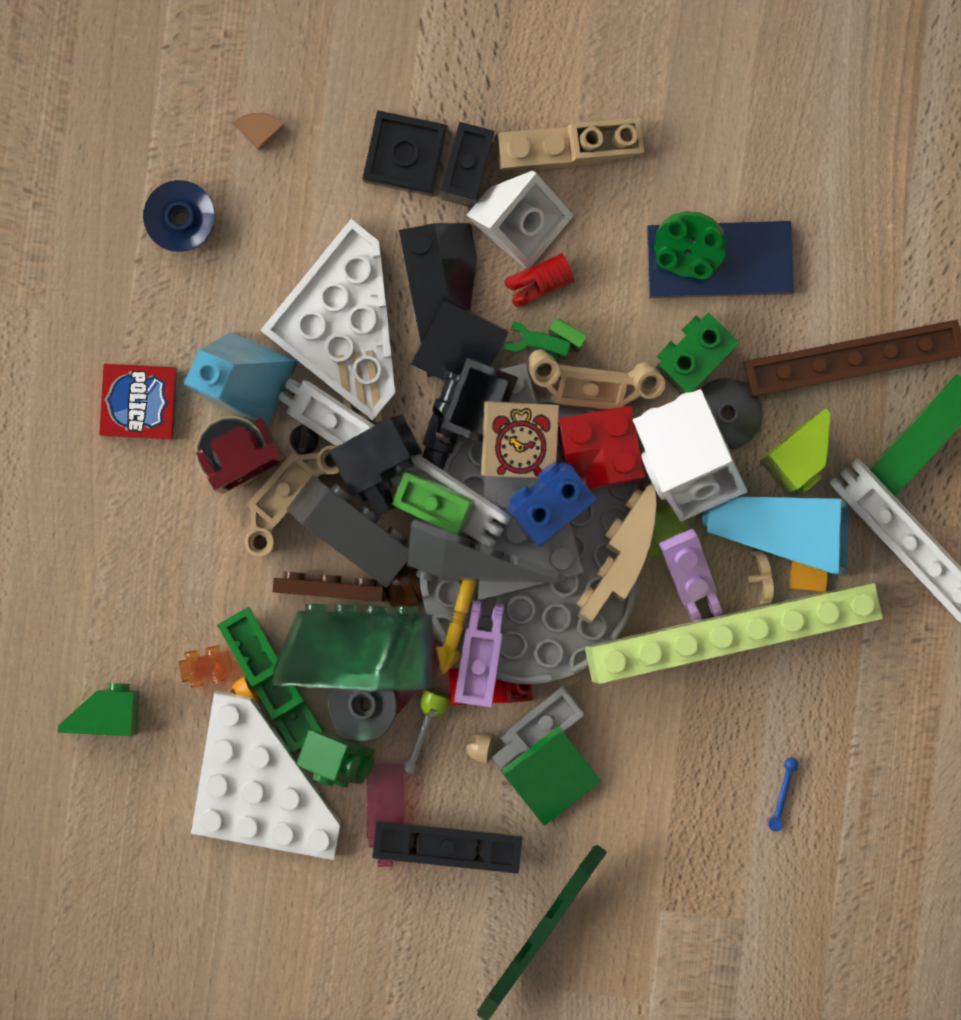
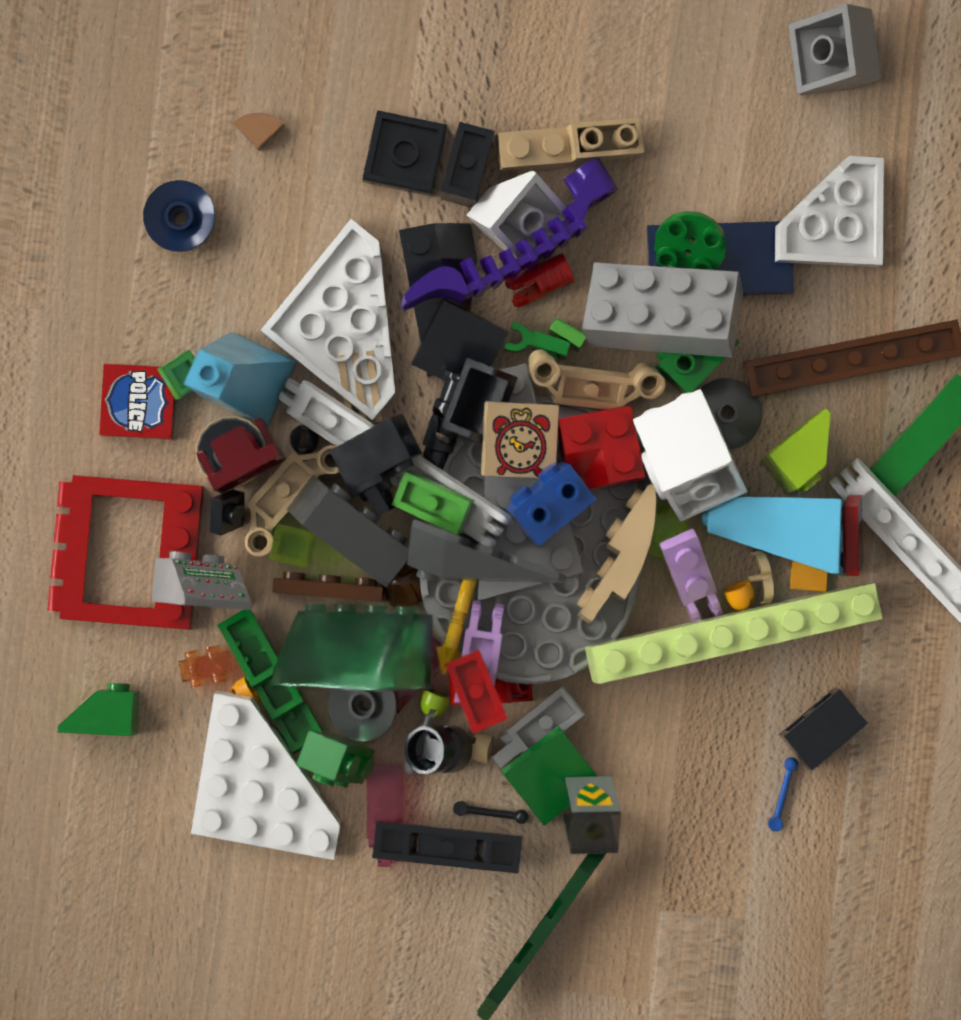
(176, 372): none -> bright green tile
(179, 534): none -> red hinge
(199, 582): none -> light grey slope
(227, 512): none -> black plate
(292, 546): none -> clear neon green brick
(438, 749): none -> black wheel
(460, 808): none -> black hinge
(476, 691): none -> red plate
(589, 187): none -> dark purple piece
(594, 815): none -> piece
(663, 309): none -> light grey brick
(740, 595): none -> light orange hinge
(823, 728): none -> black panel
(834, 50): none -> light grey slope
(837, 219): none -> white plate
(853, 535): none -> red tile

